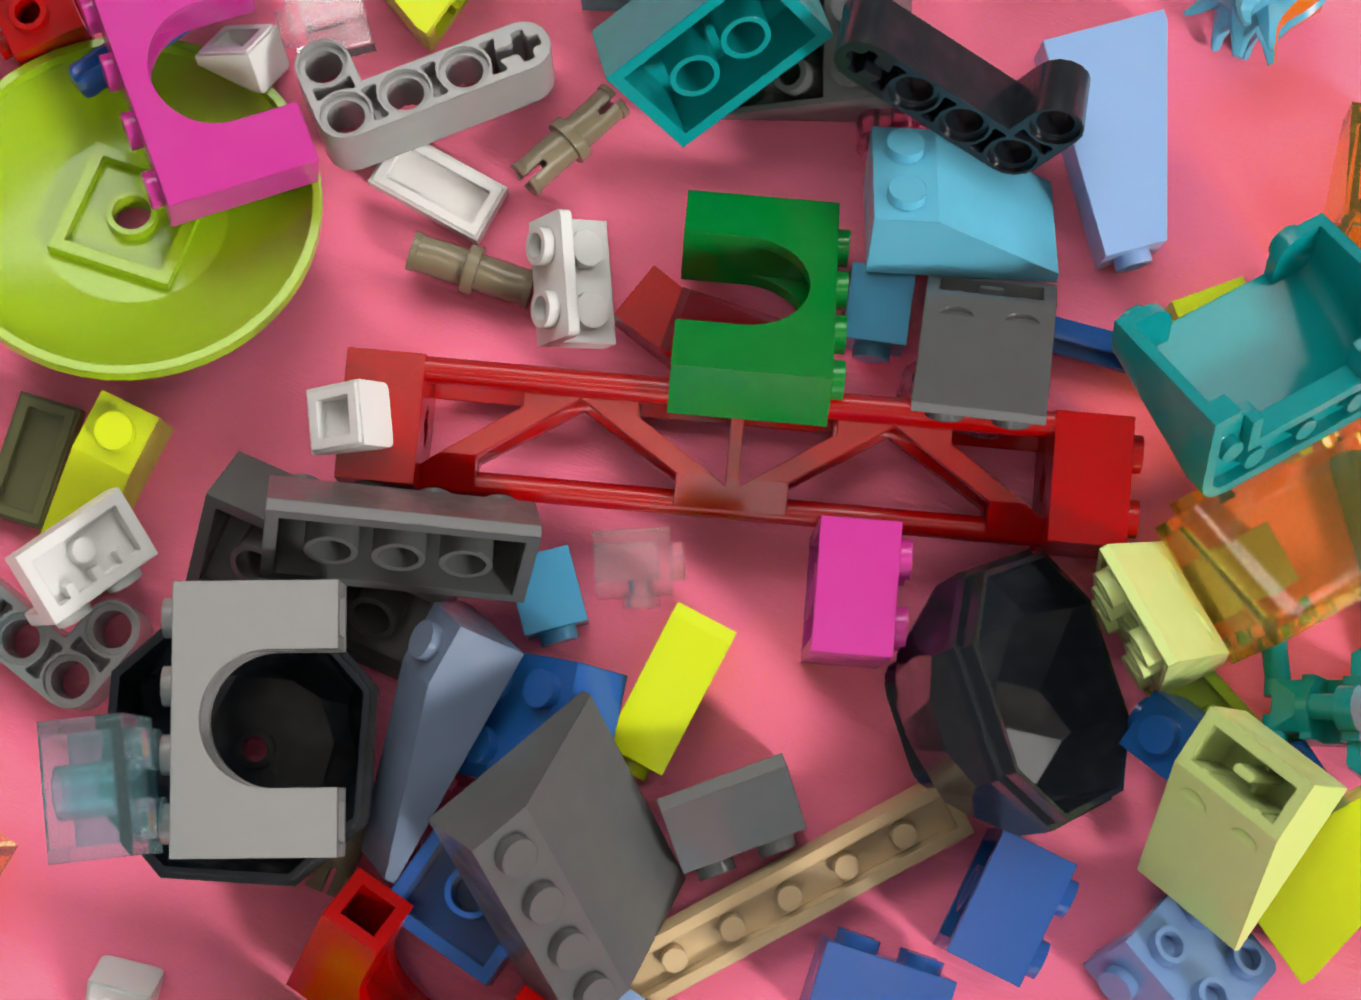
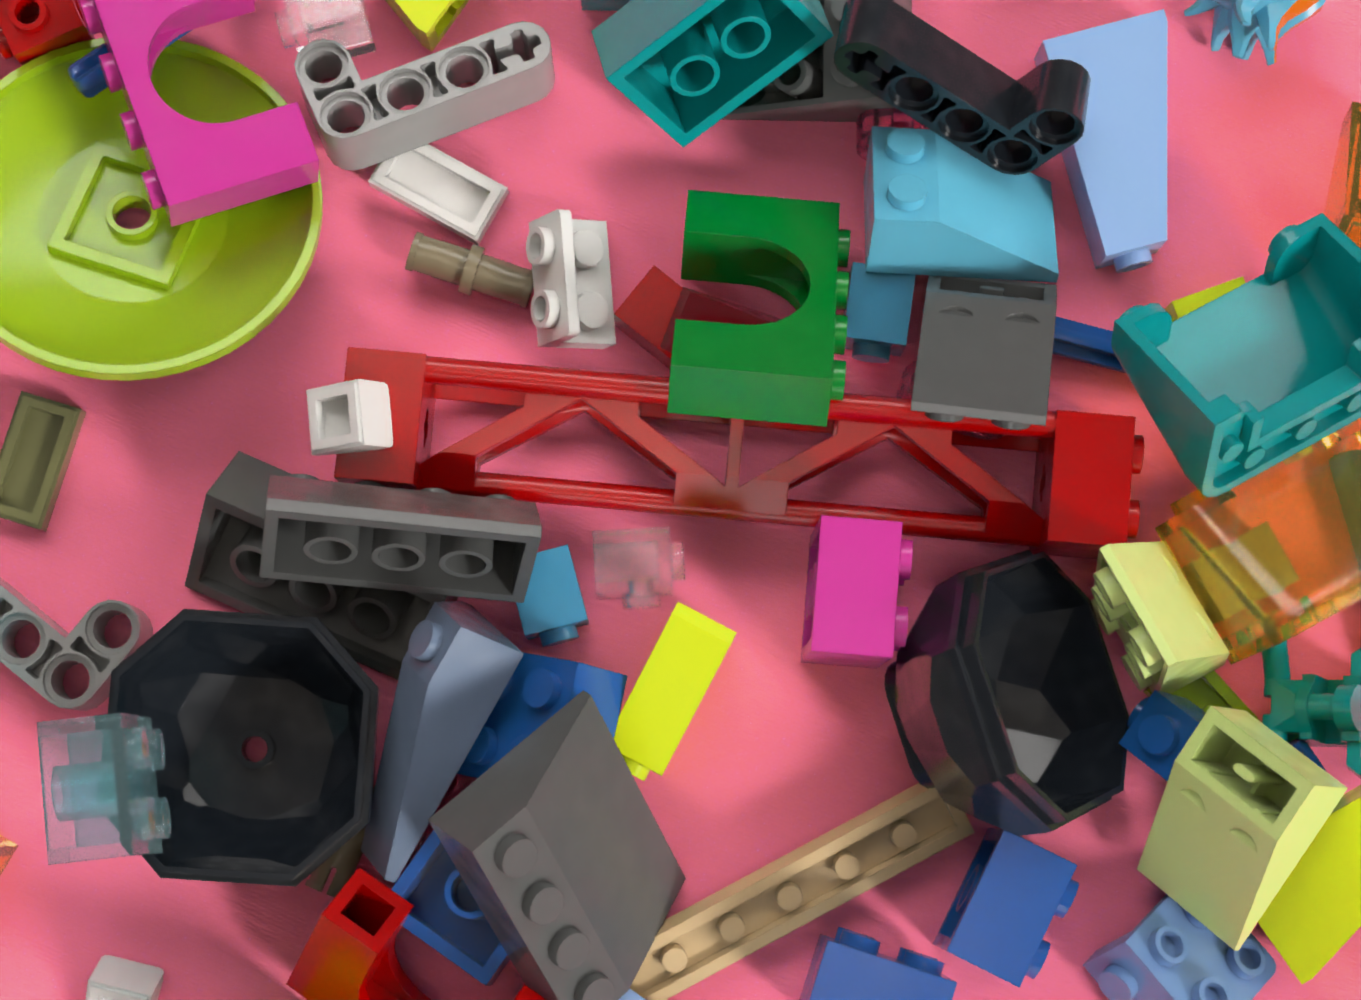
(80, 559): white bracket -> none
(111, 451): neon yellow slope -> none
(212, 634): light grey arch -> none
(246, 55): white slope -> none
(570, 139): dark tan pin -> none
(732, 816): dark grey slope -> none

